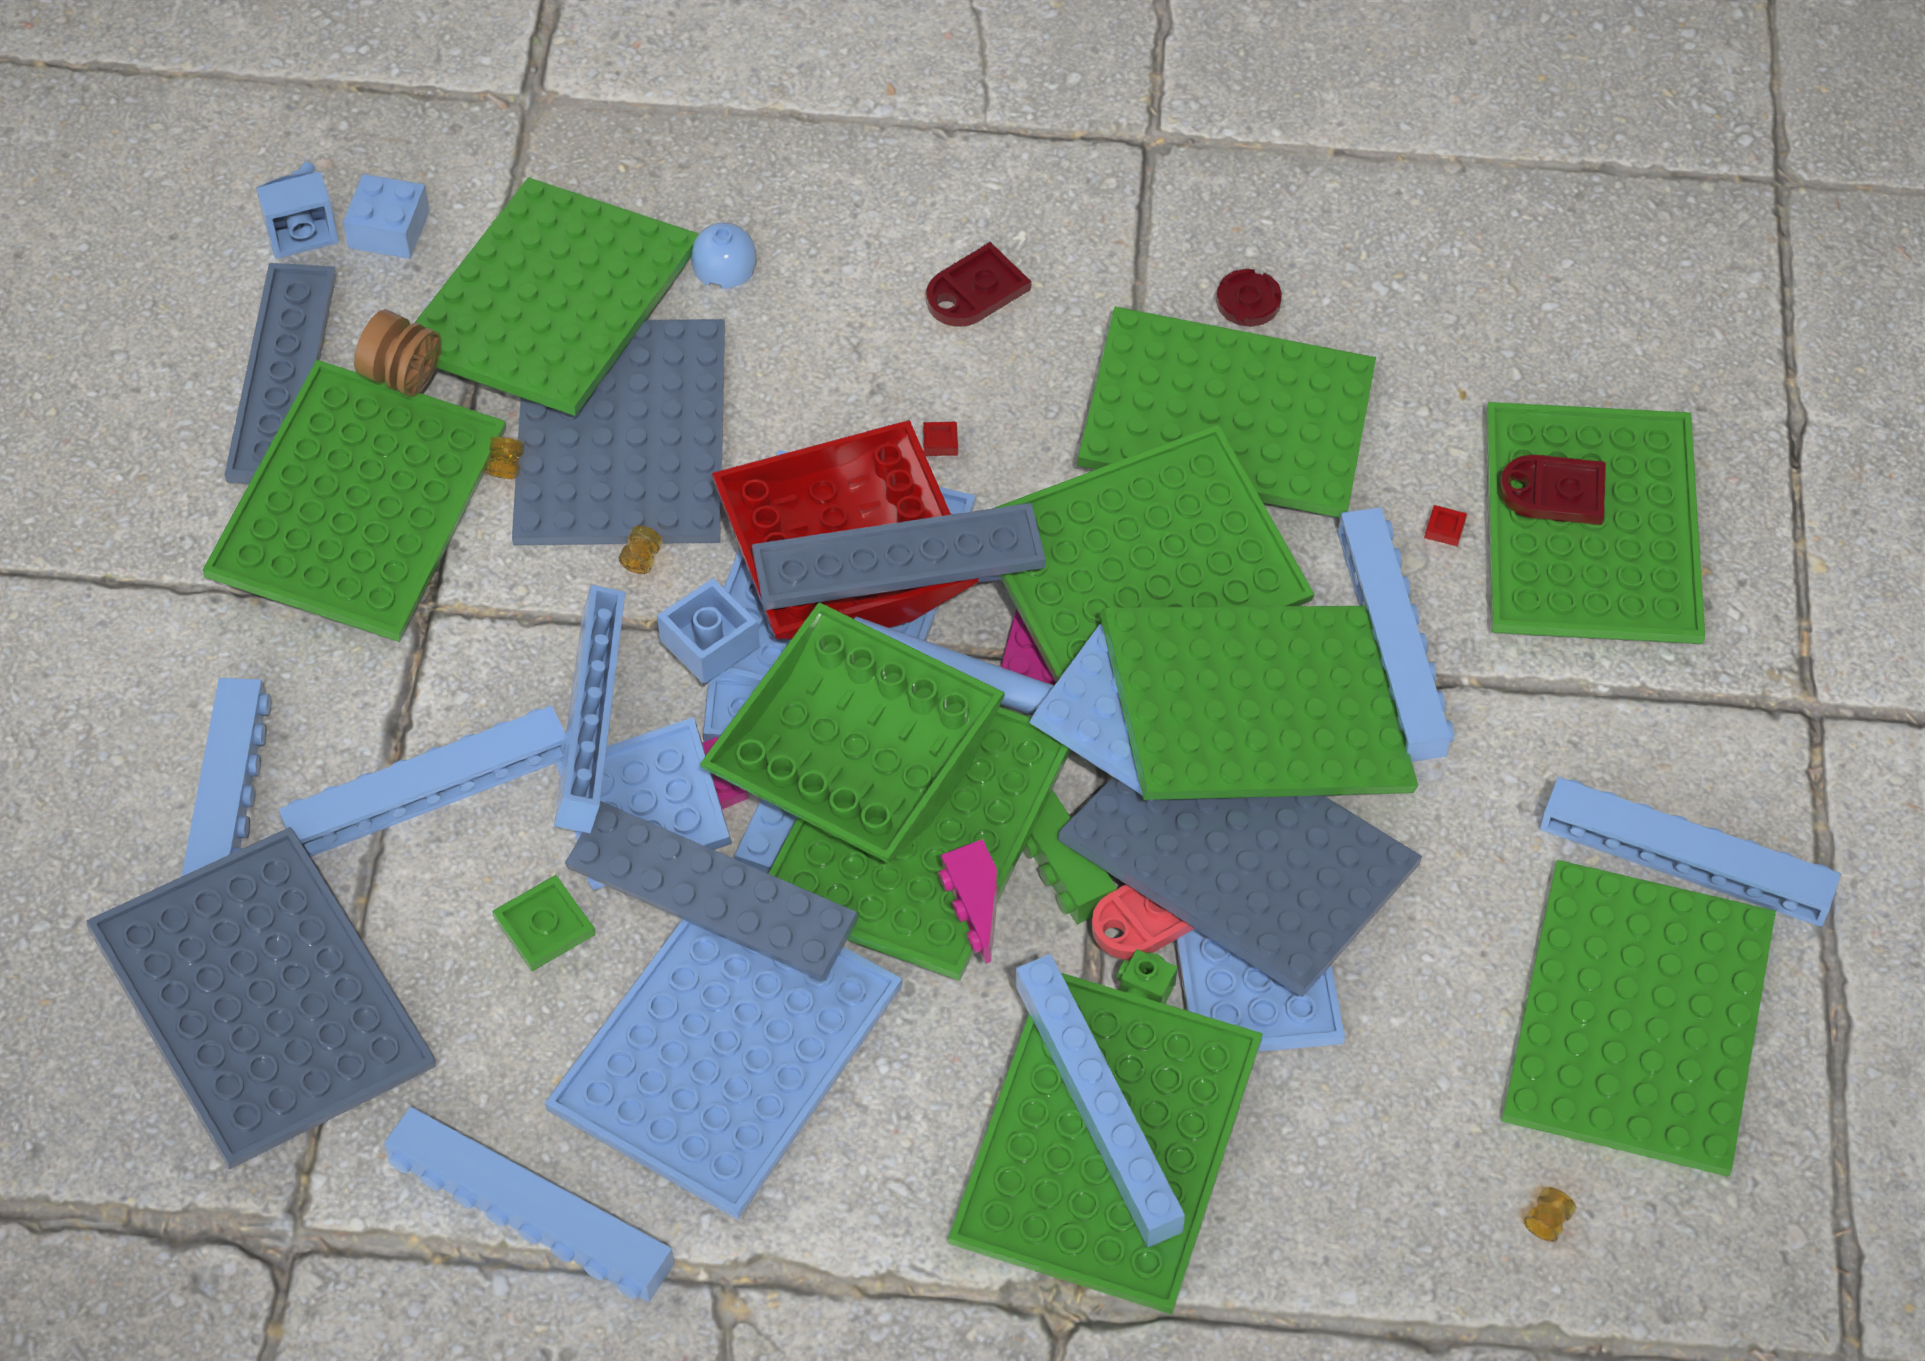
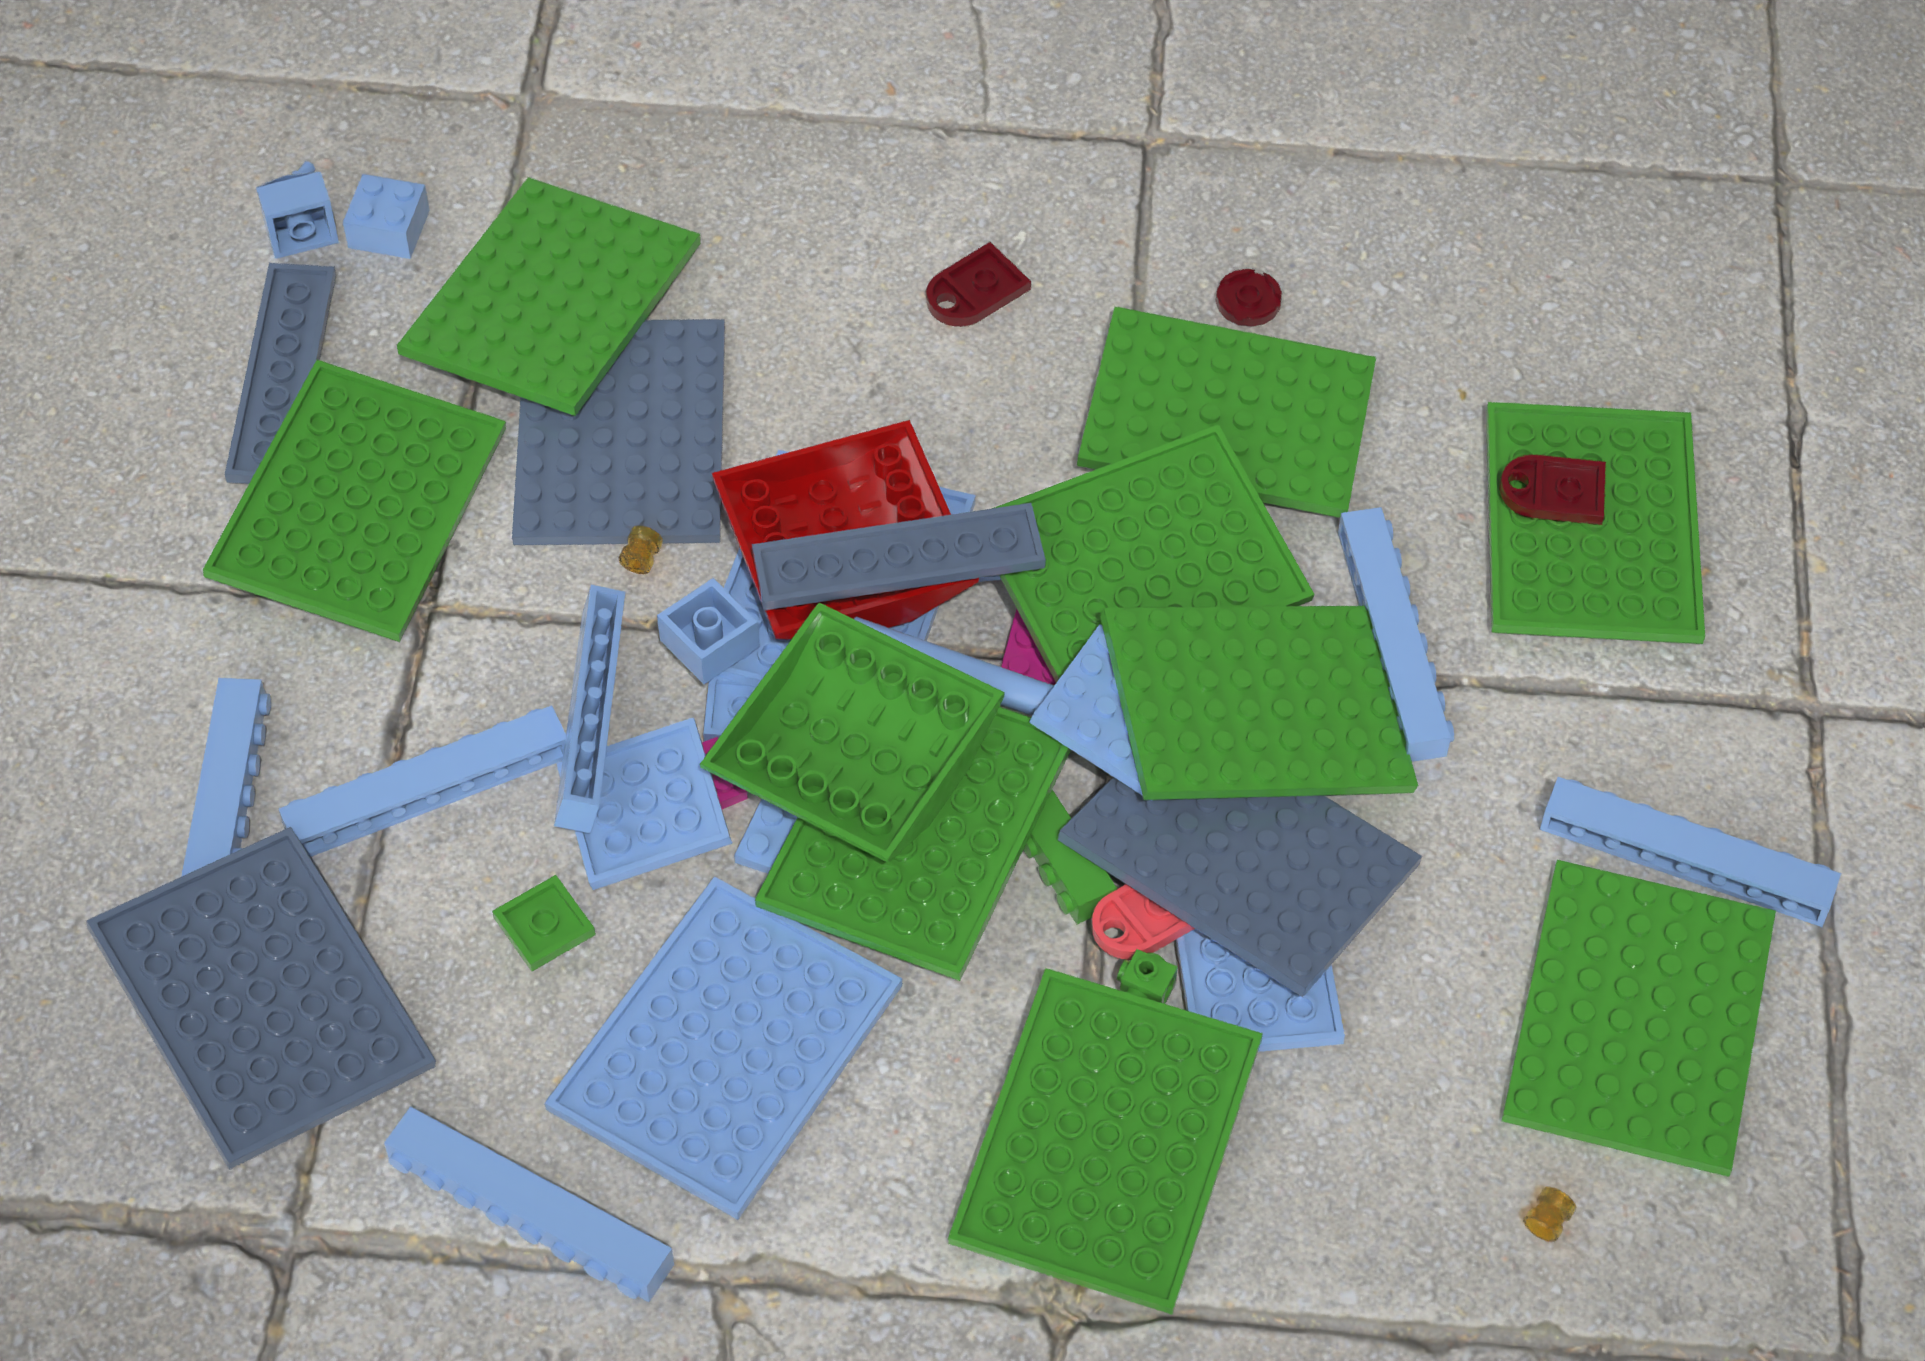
(397, 352): medium nougat wheel -> none
(504, 457): clear yellow wheel -> none
(713, 891): sand blue plate -> none
(723, 255): light blue cylinder -> none
(940, 438): red tile -> none
(974, 883): dark pink slope -> none
(1099, 1101): light blue brick -> none
(1445, 525): red tile -> none

